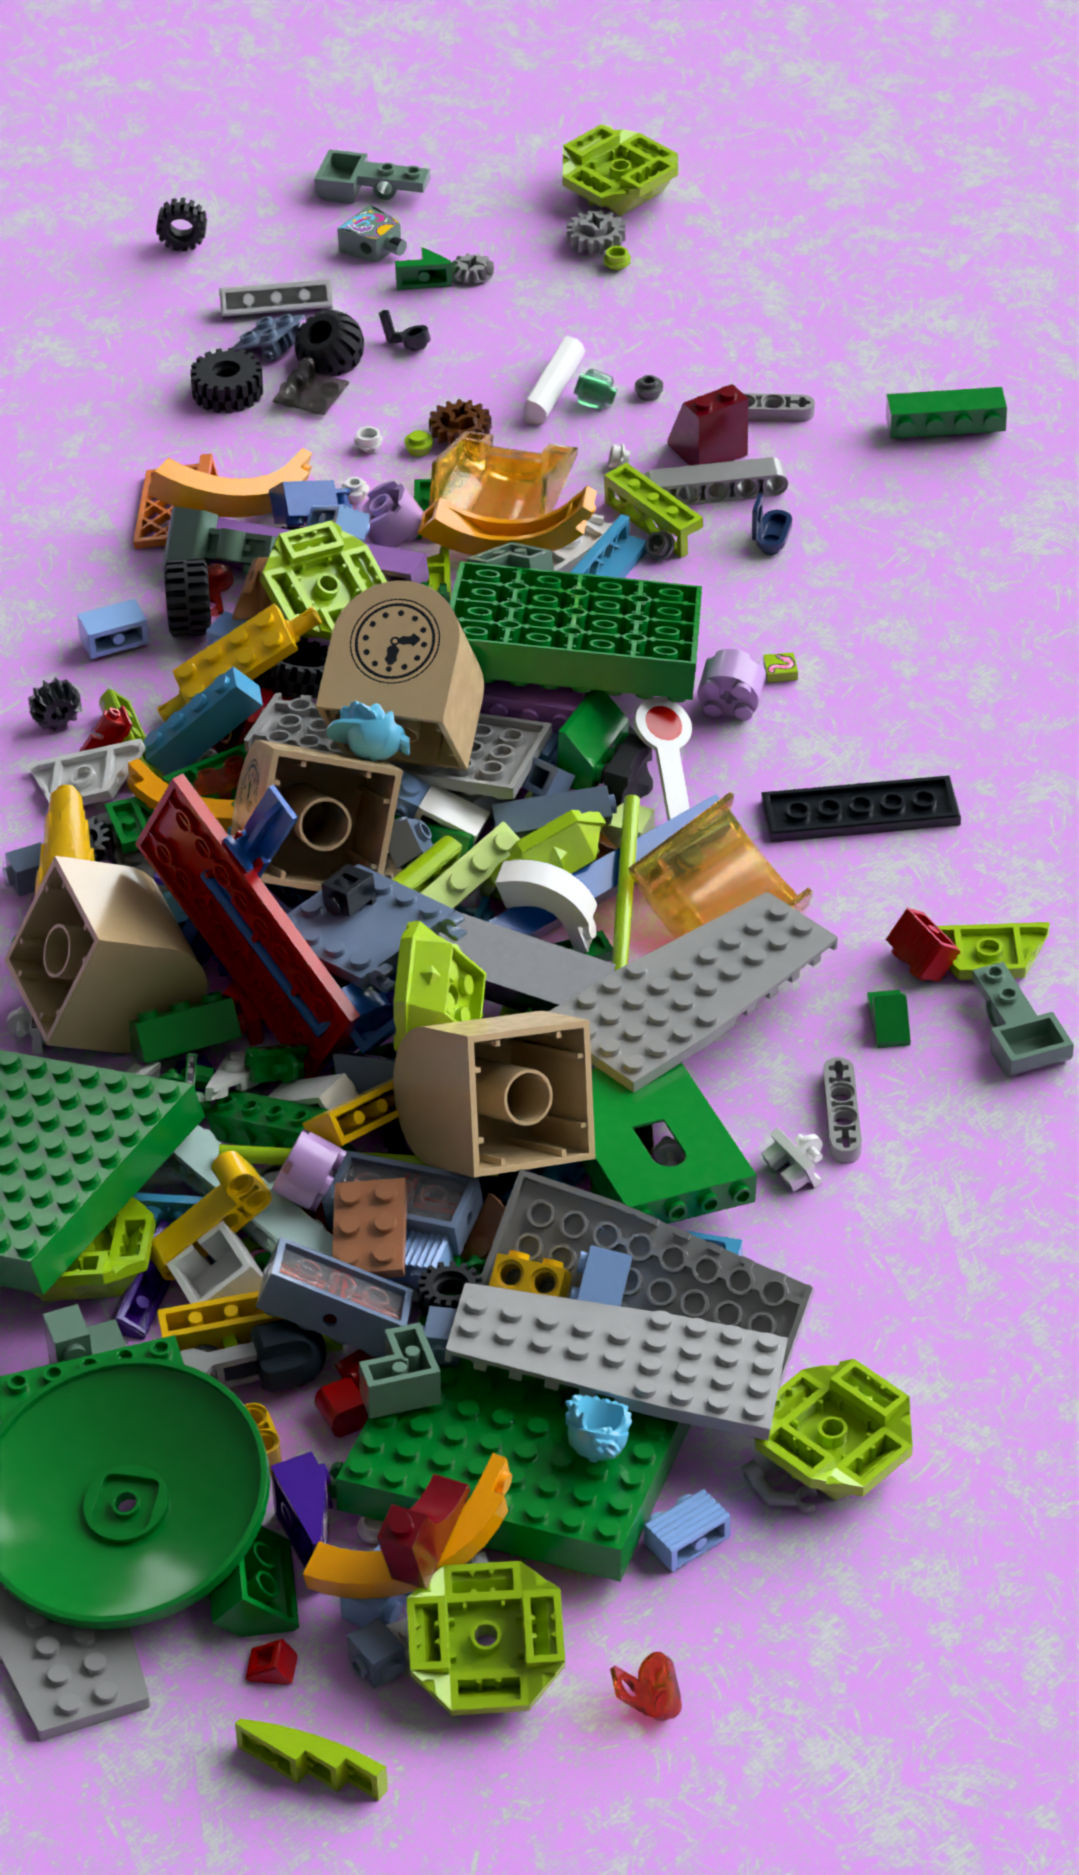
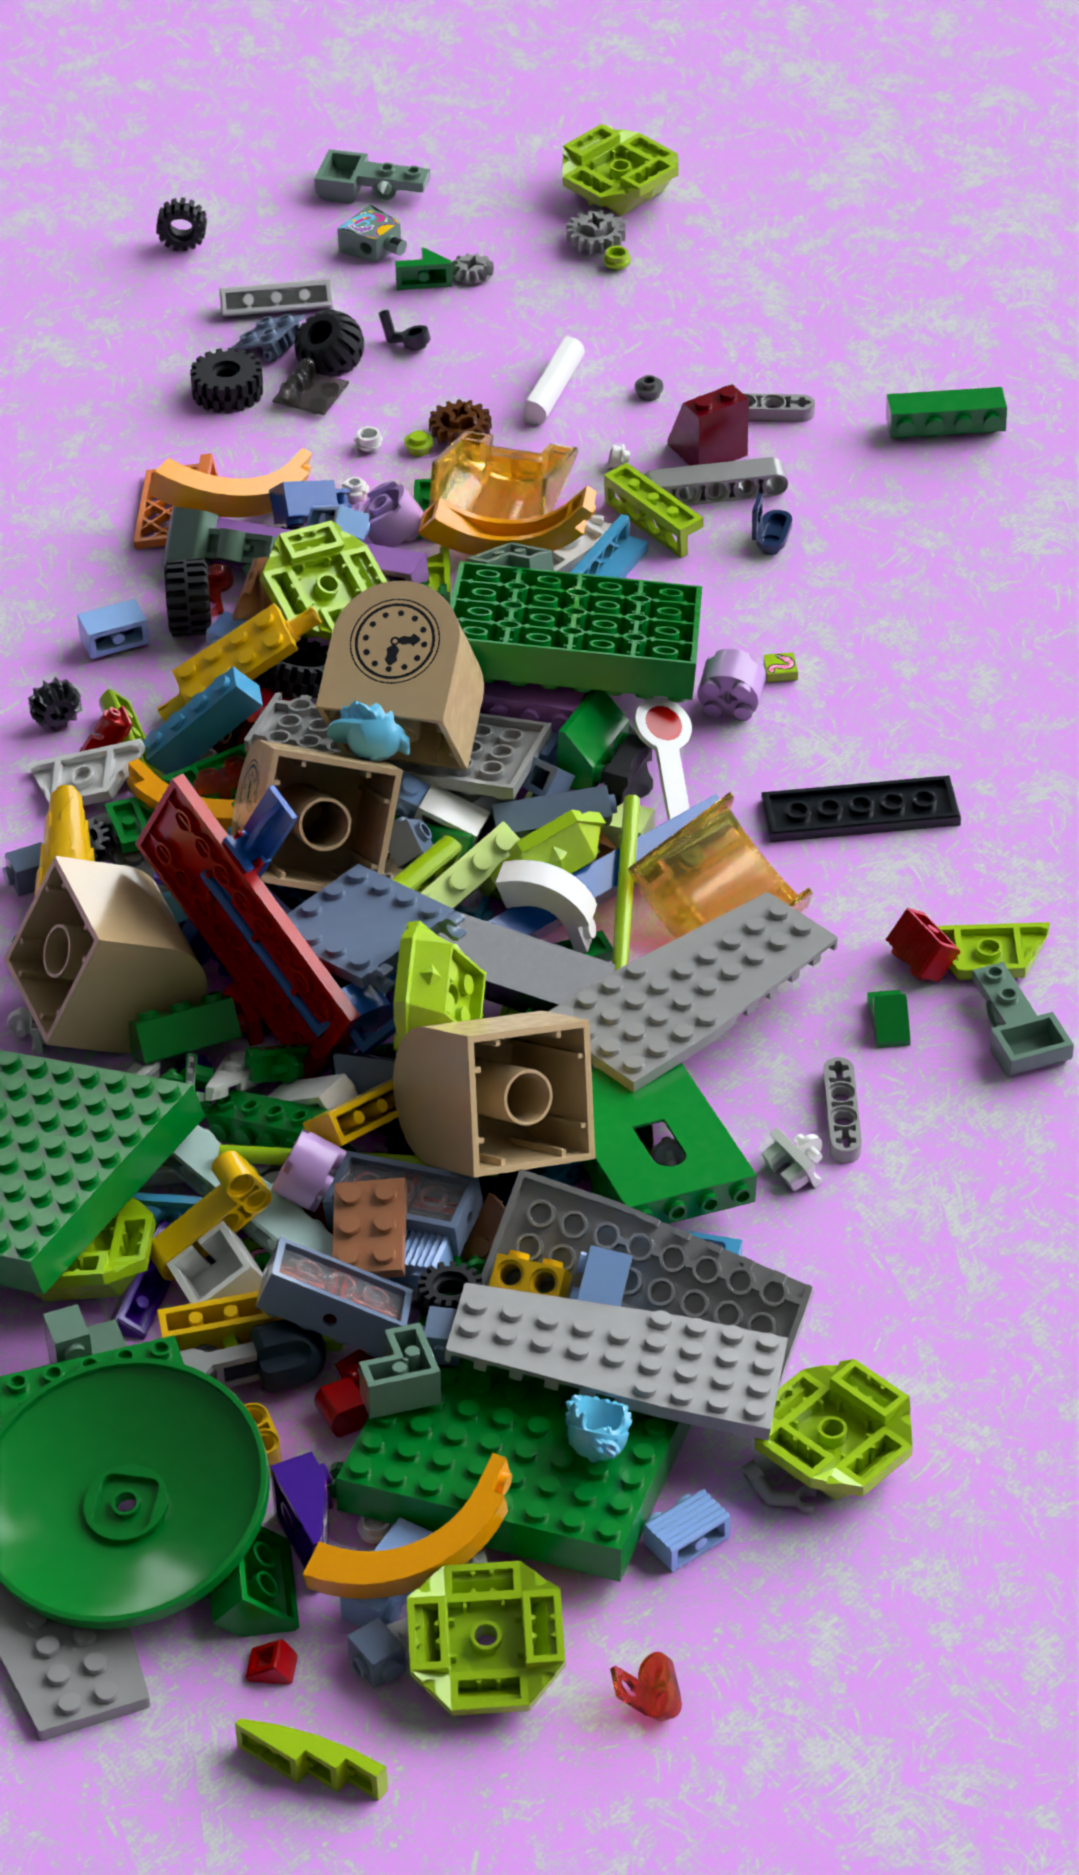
(348, 890): black brick -> none
(417, 1536): dark red arch -> none
(595, 389): clear green head -> none
(654, 542): dark grey plate -> none

